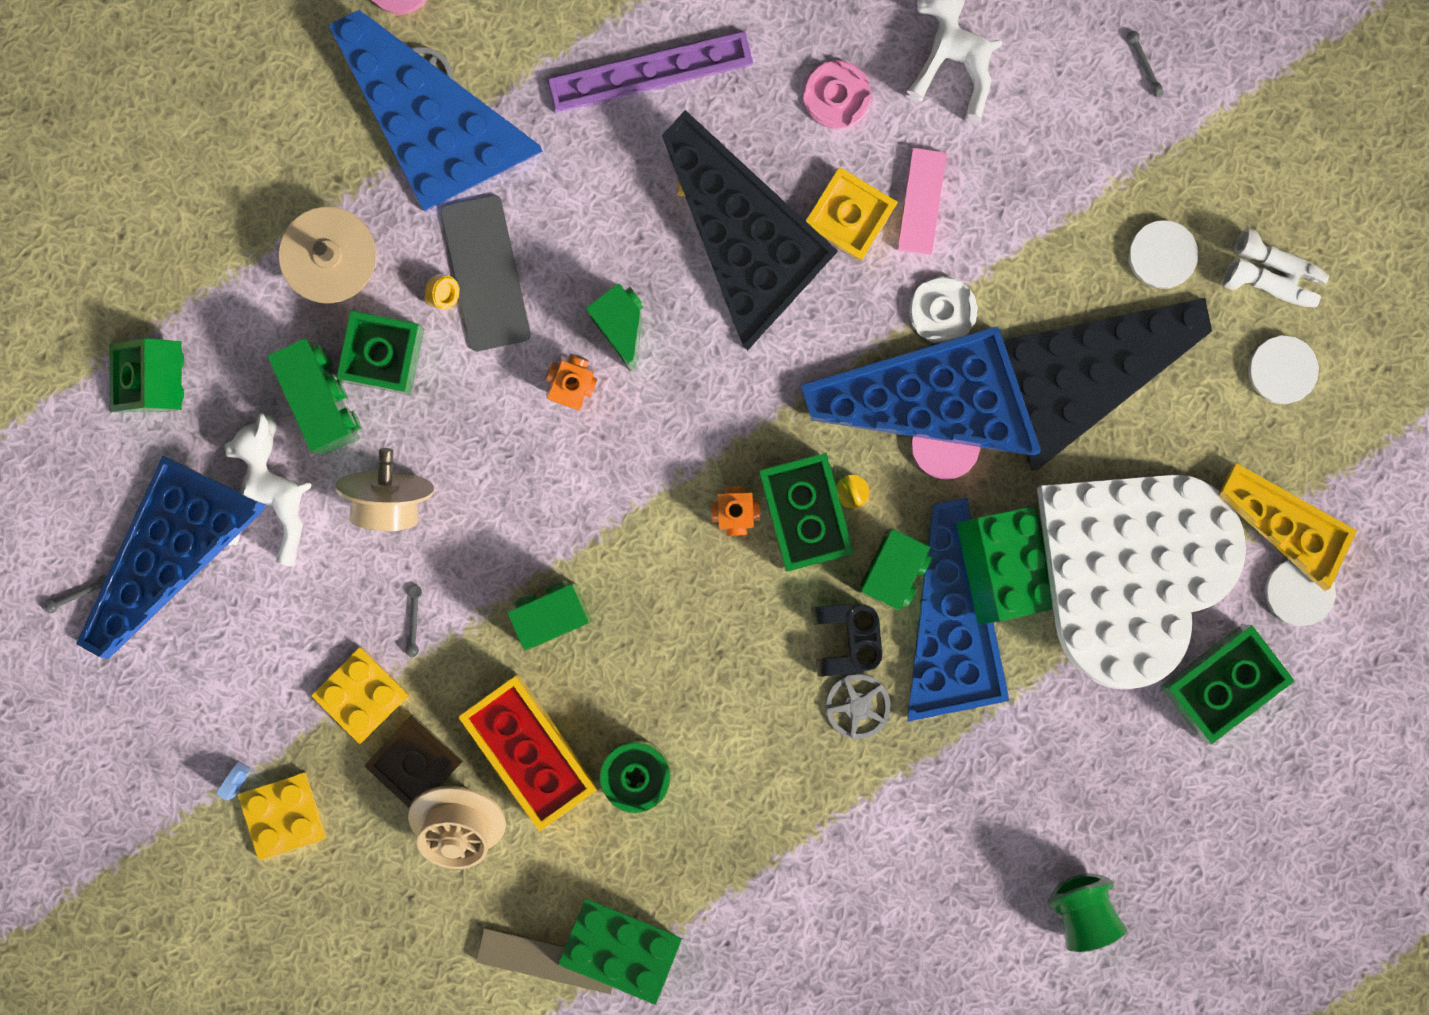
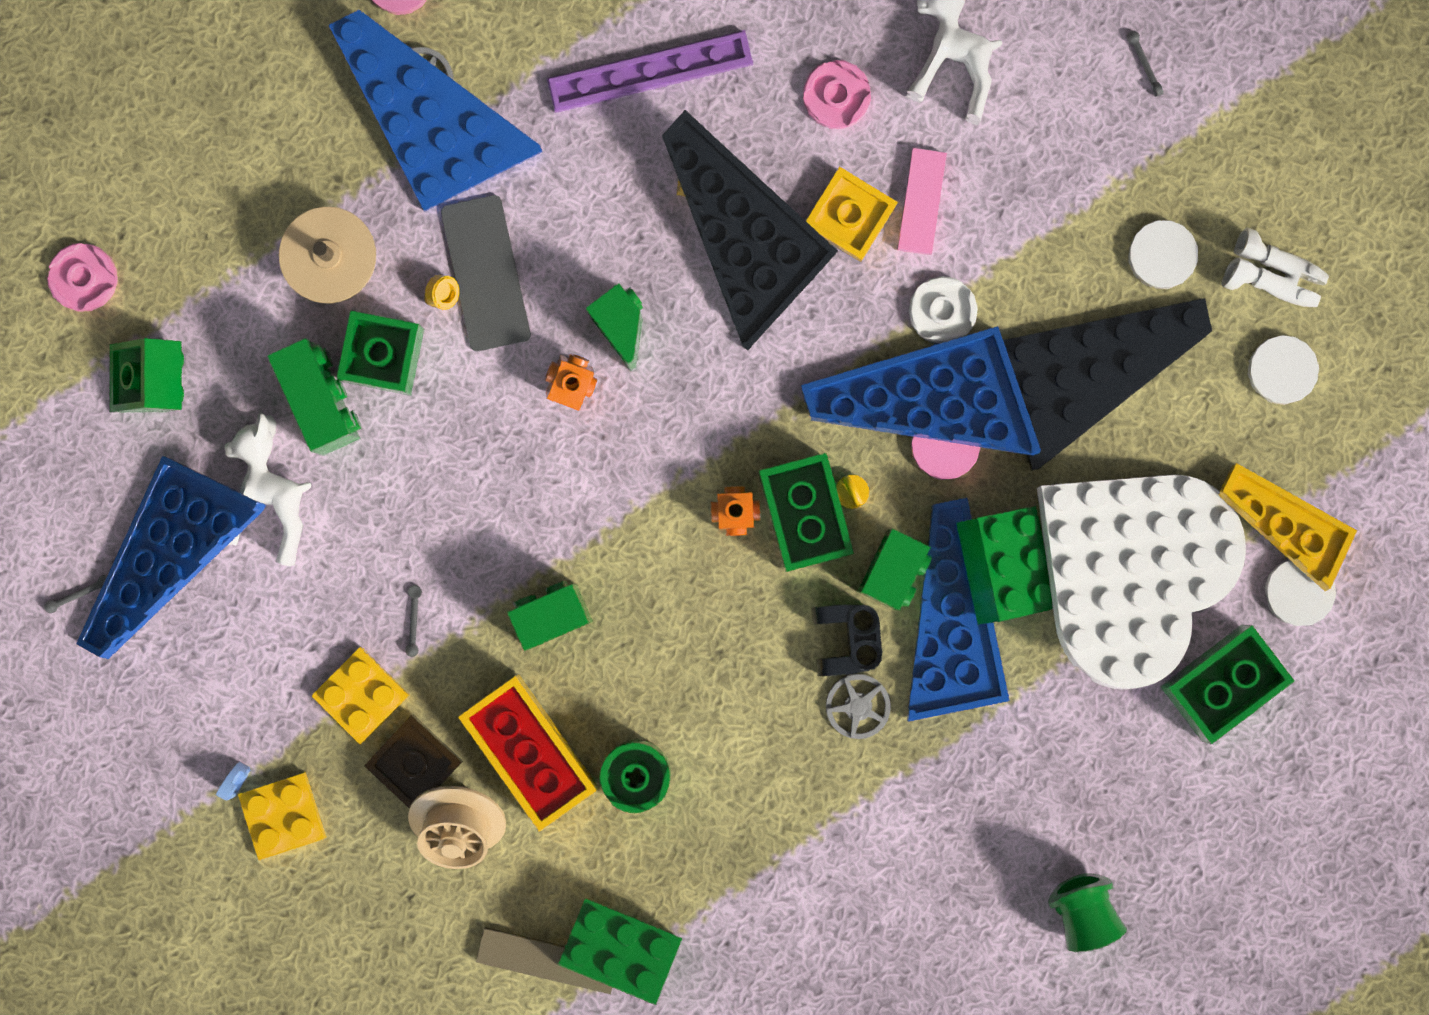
(90, 285): none -> bright pink tile
(384, 498): tan piece -> none

